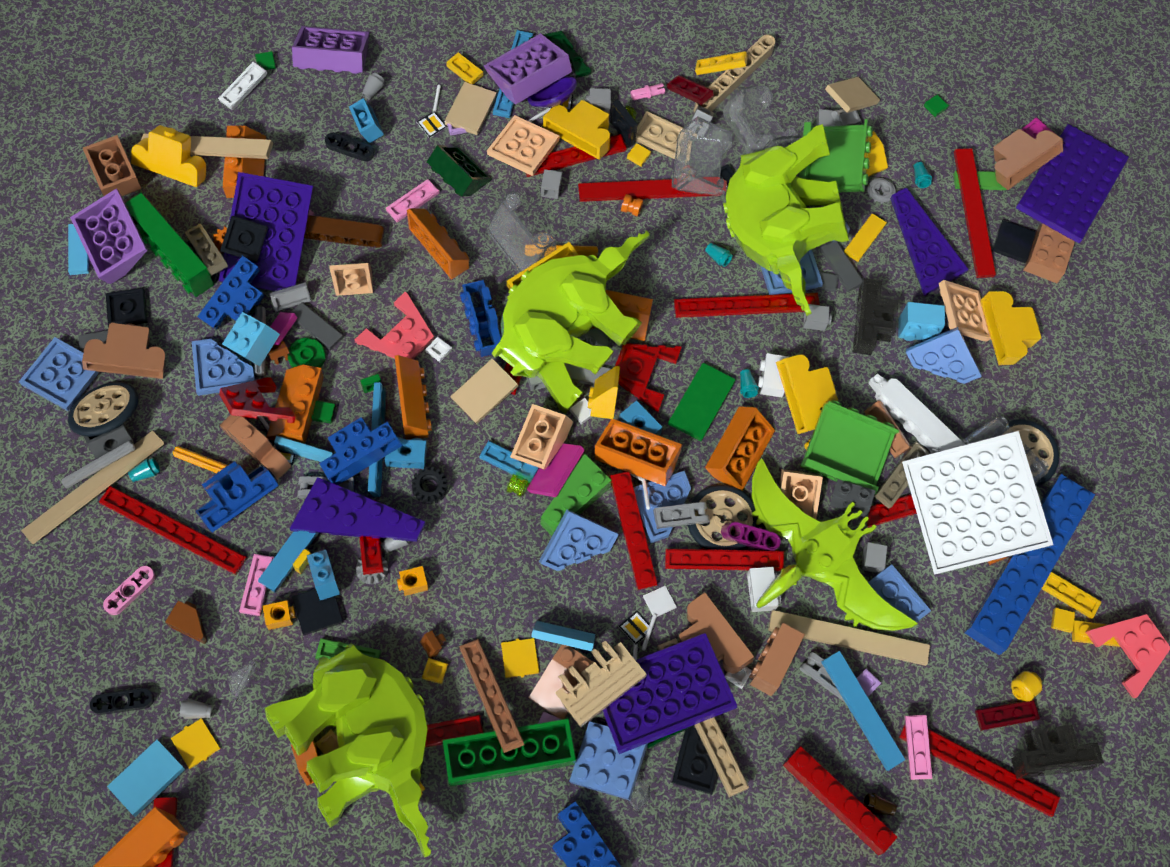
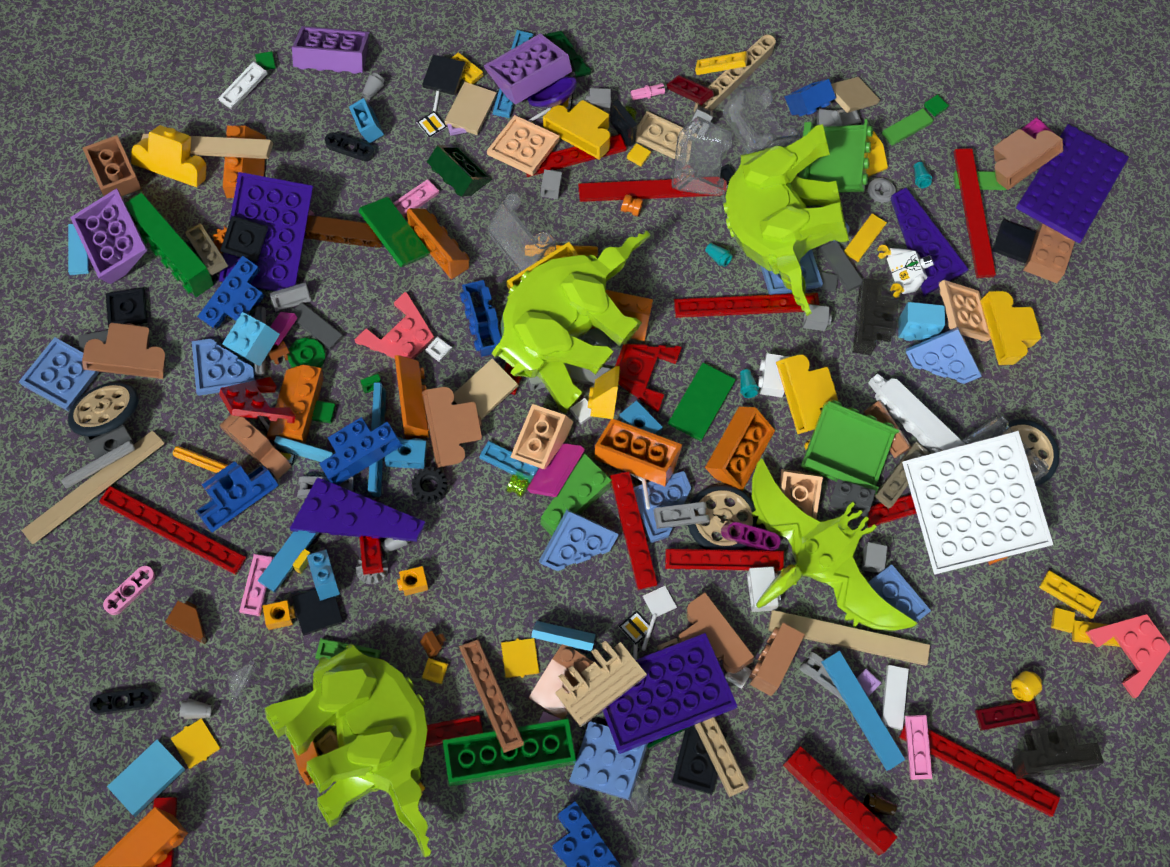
(144, 470): teal cone -> none
(352, 279): light nougat slope -> none
(394, 231): none -> green tile
(444, 74): none -> black tile
(450, 425): none -> nougat brick
(810, 97): none -> blue brick
(894, 697): none -> white tile
(906, 268): none -> white torso
(907, 127): none -> bright green tile
(1027, 572): blue brick -> none

